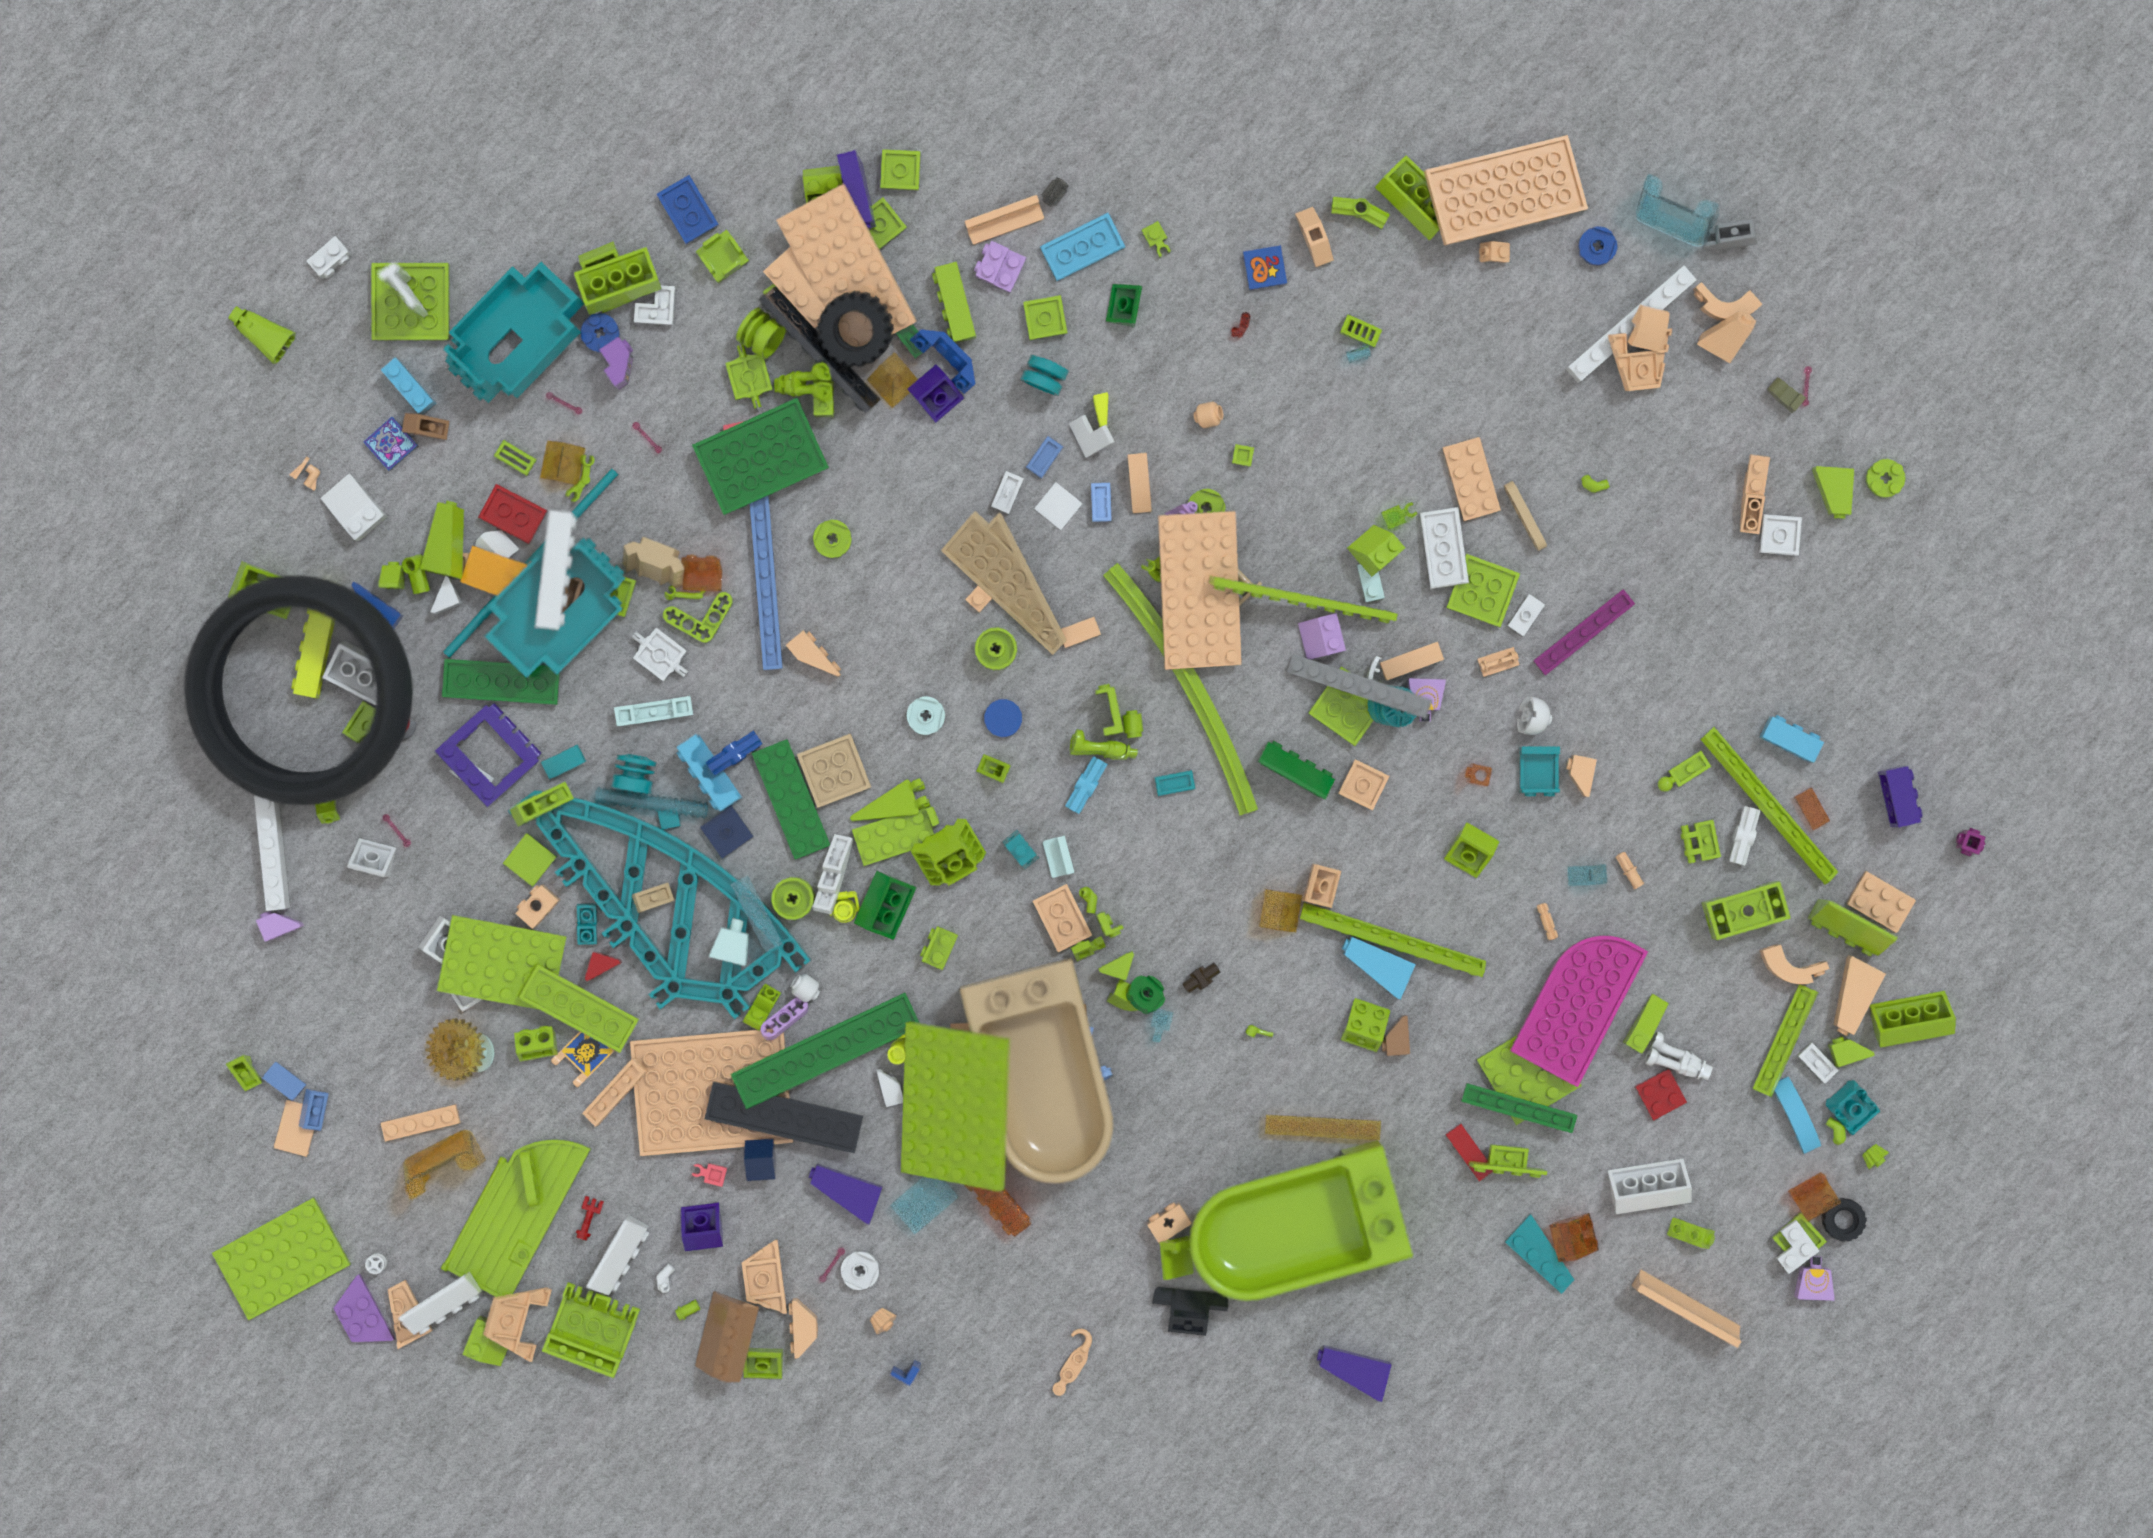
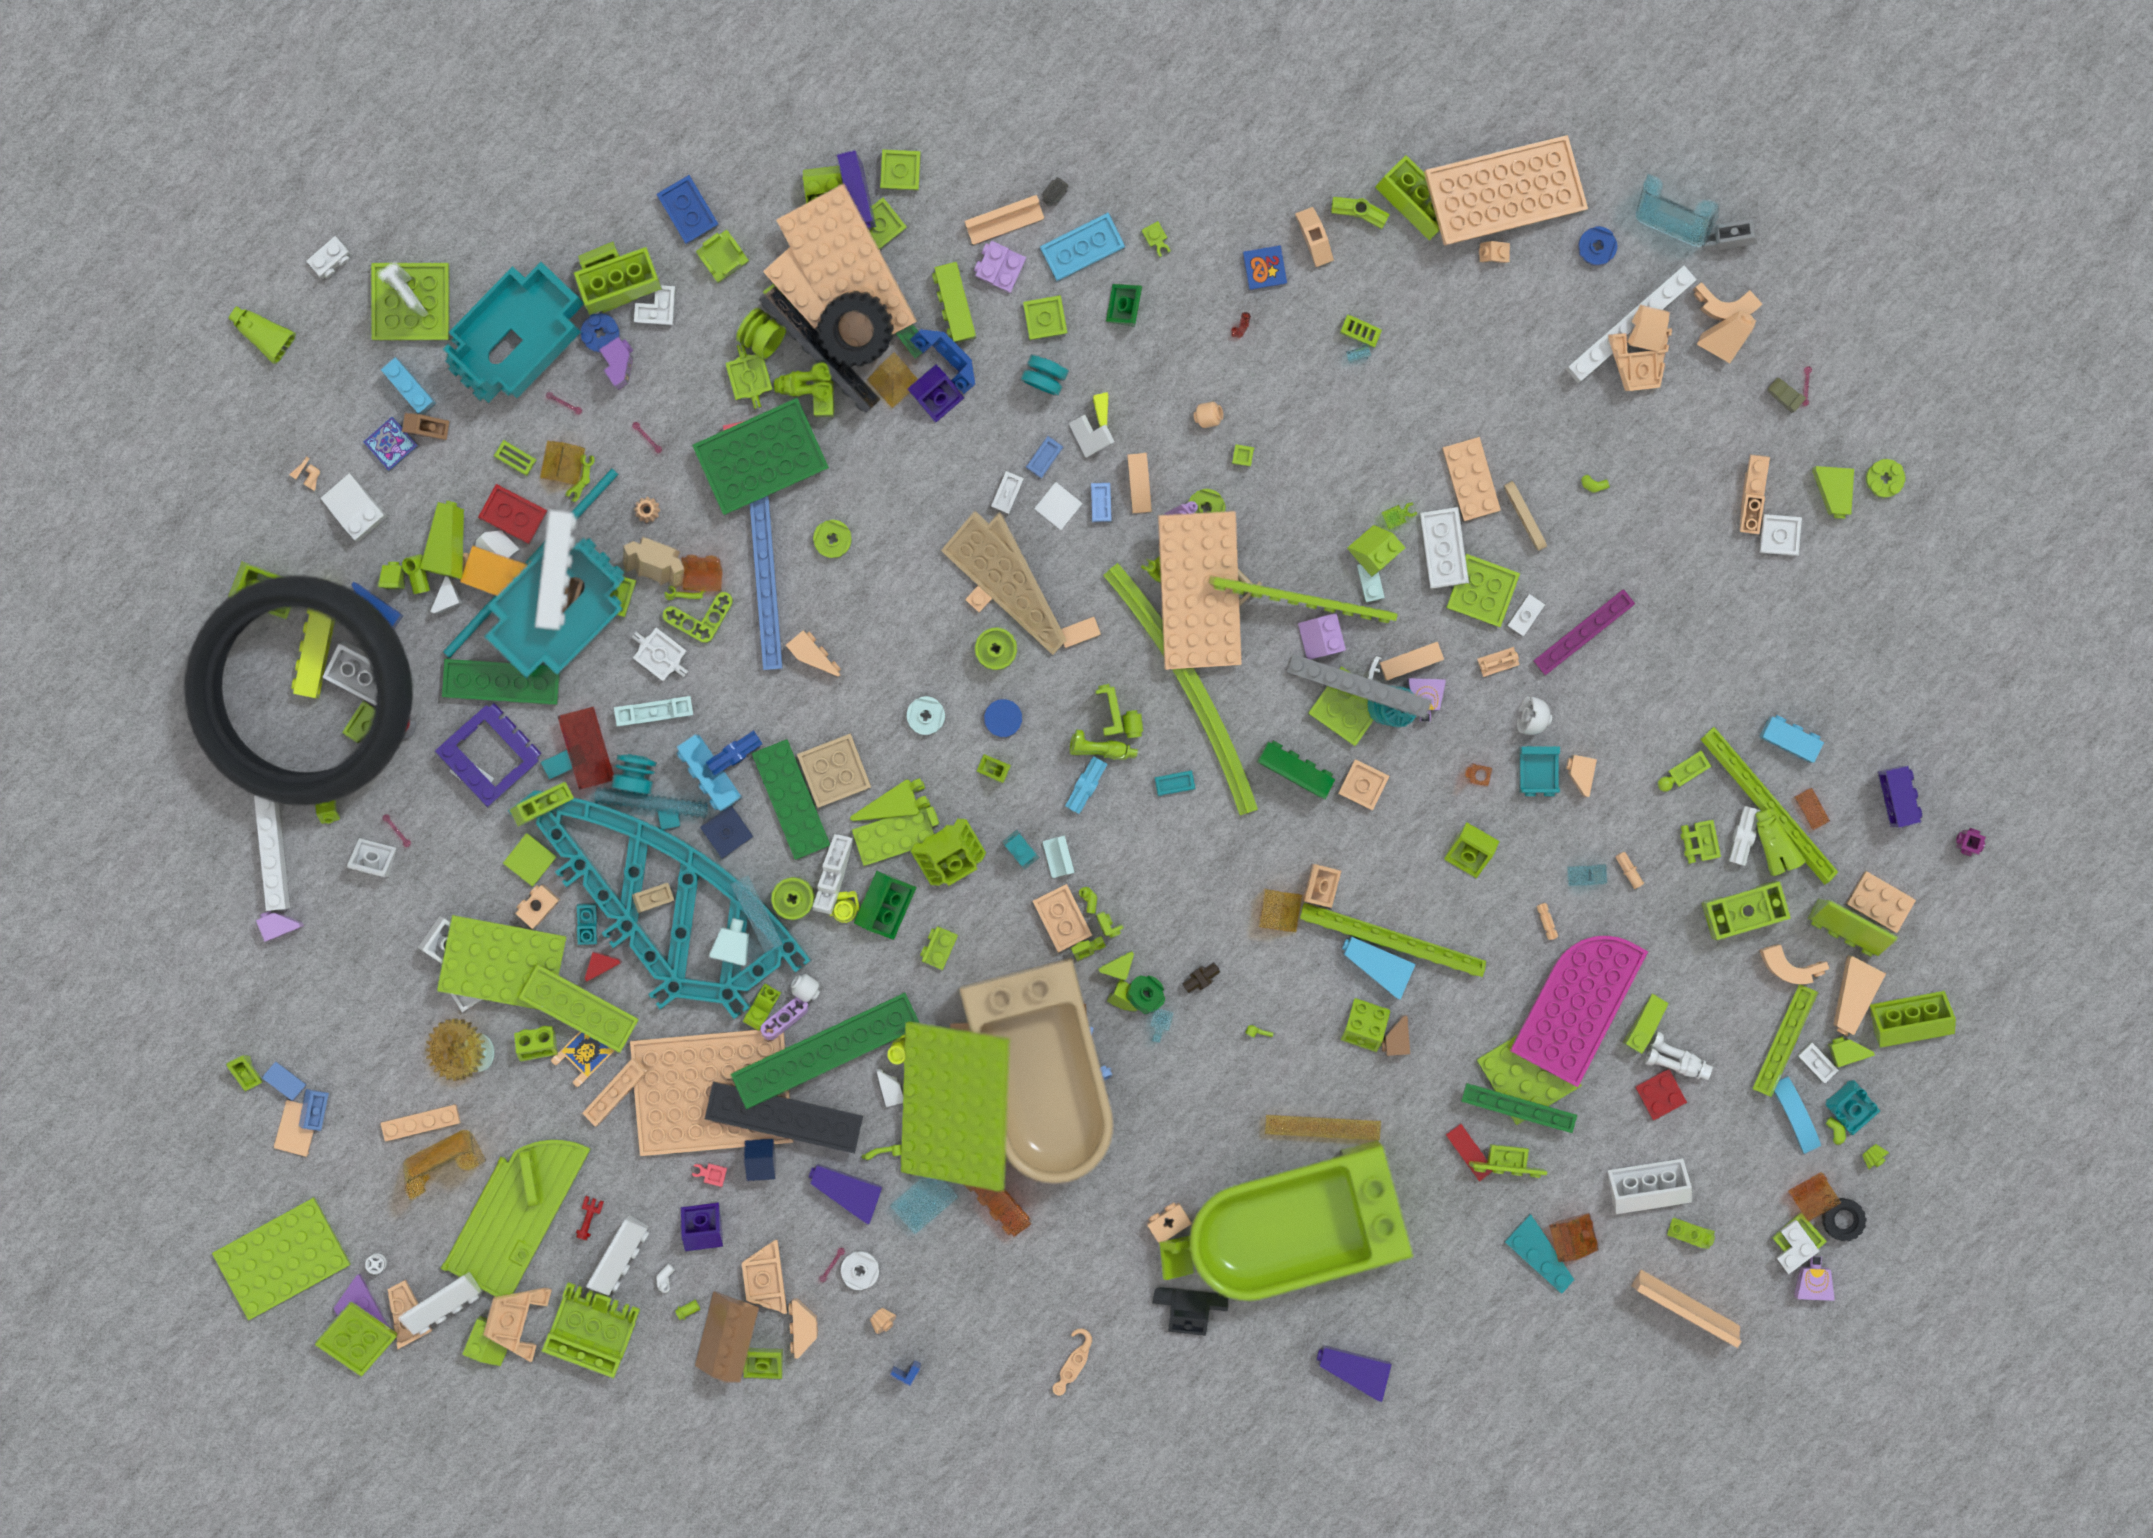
(356, 1338): none -> lime plate
(586, 748): none -> clear red tile
(639, 509): none -> light nougat piece
(895, 1149): none -> lime piece
(1777, 845): none -> lime piece

